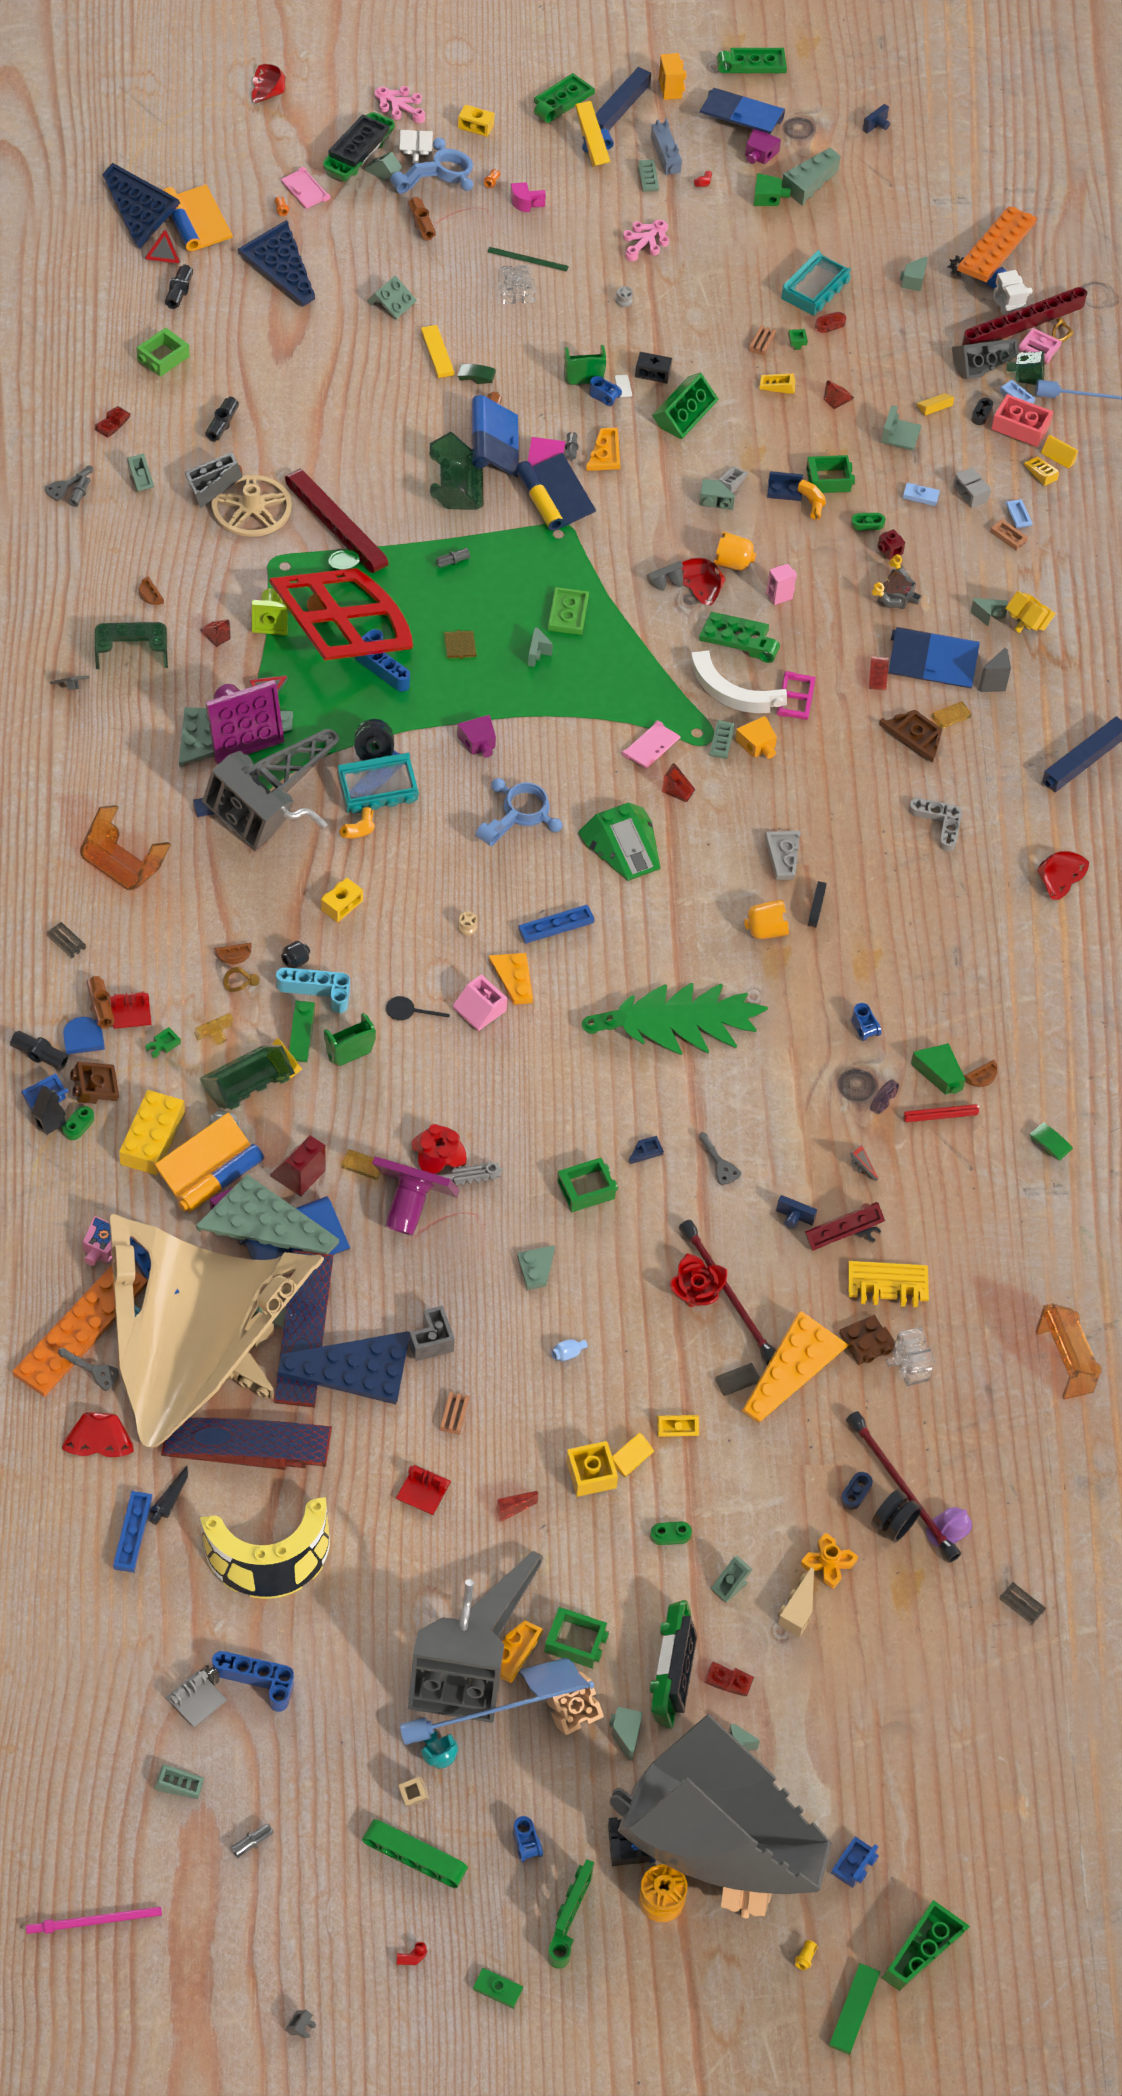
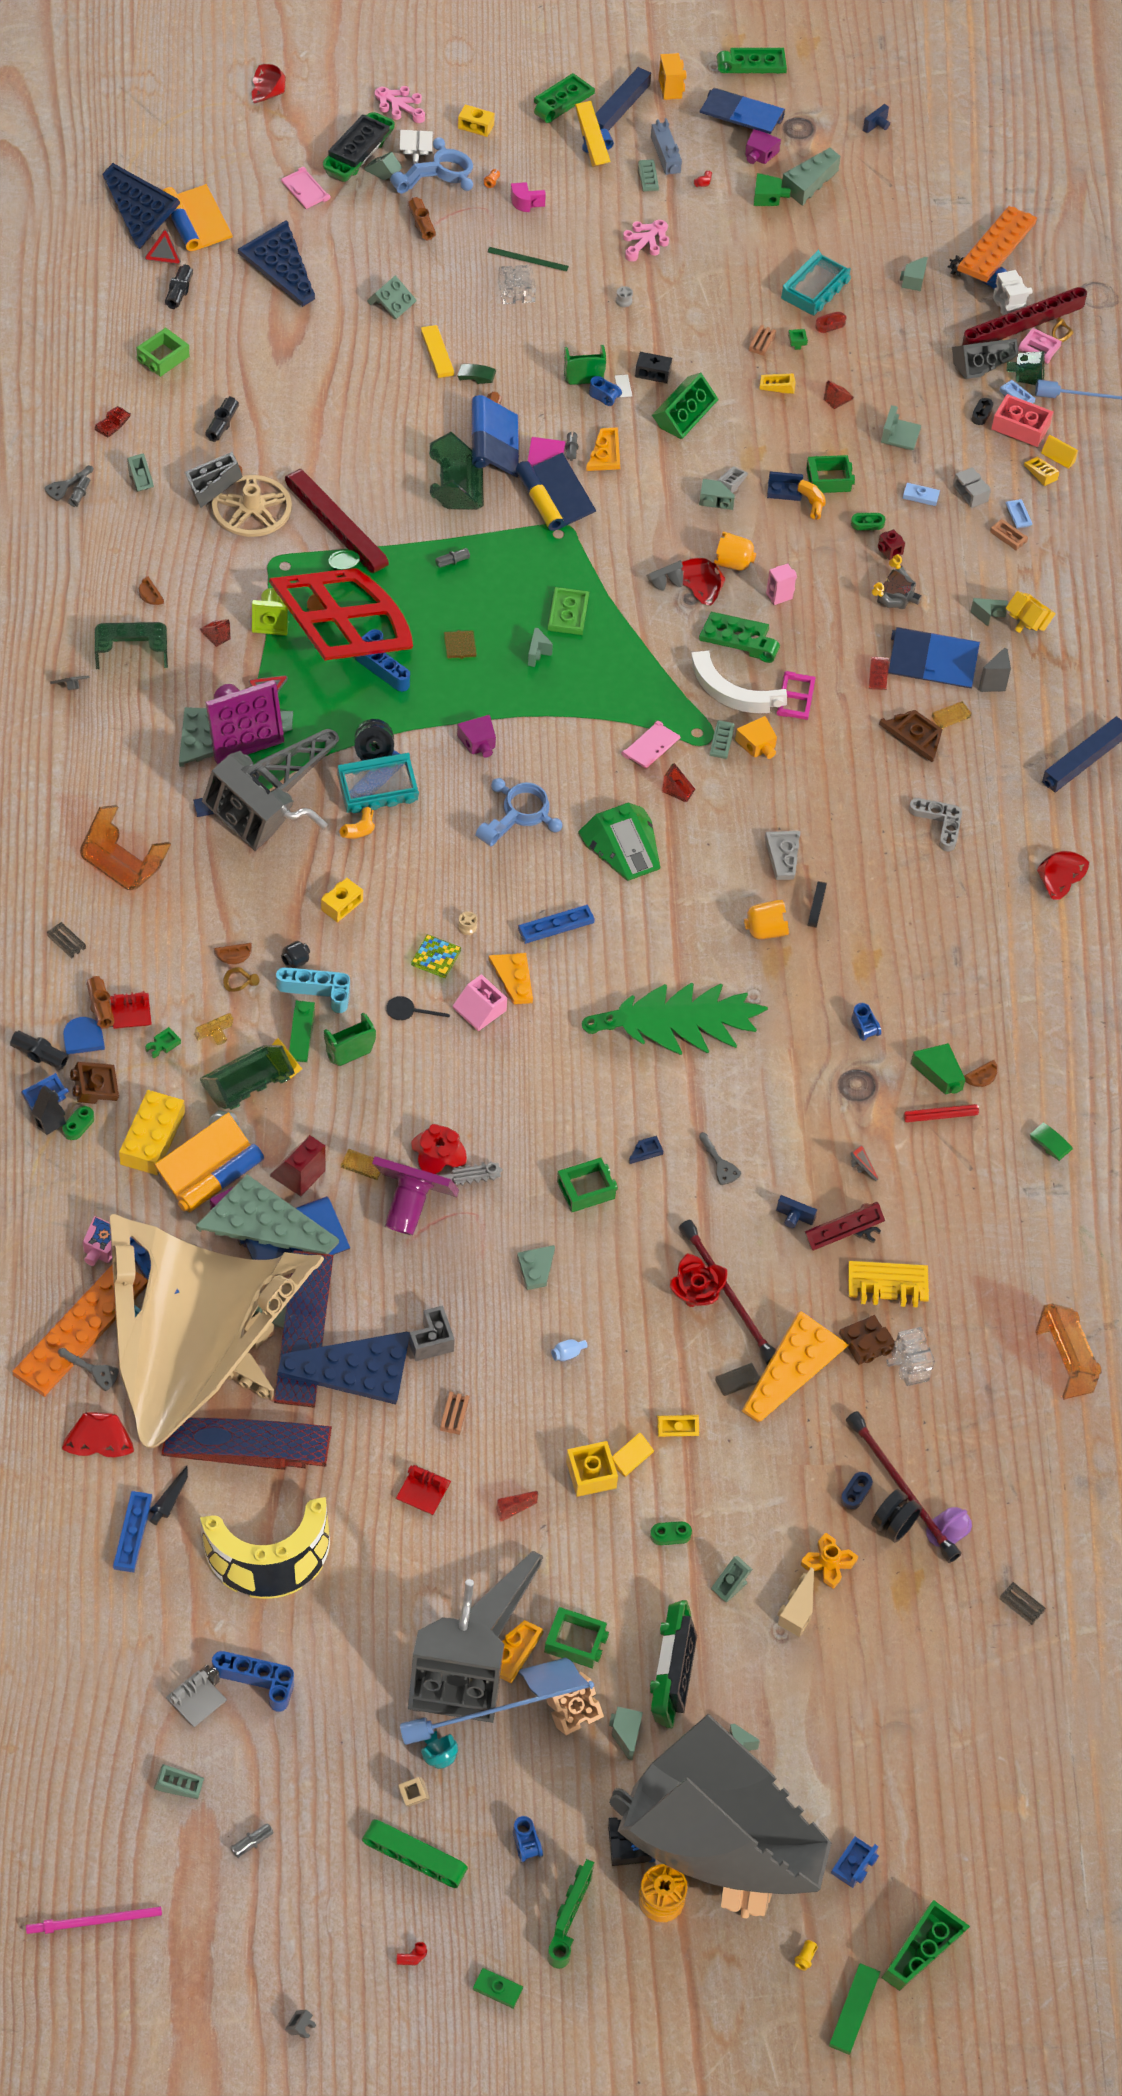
(282, 208): orange pin -> none
(436, 956): none -> tile
(729, 1680): clear red slope -> none
(881, 1099): tile -> none
(935, 403): yellow slope -> none

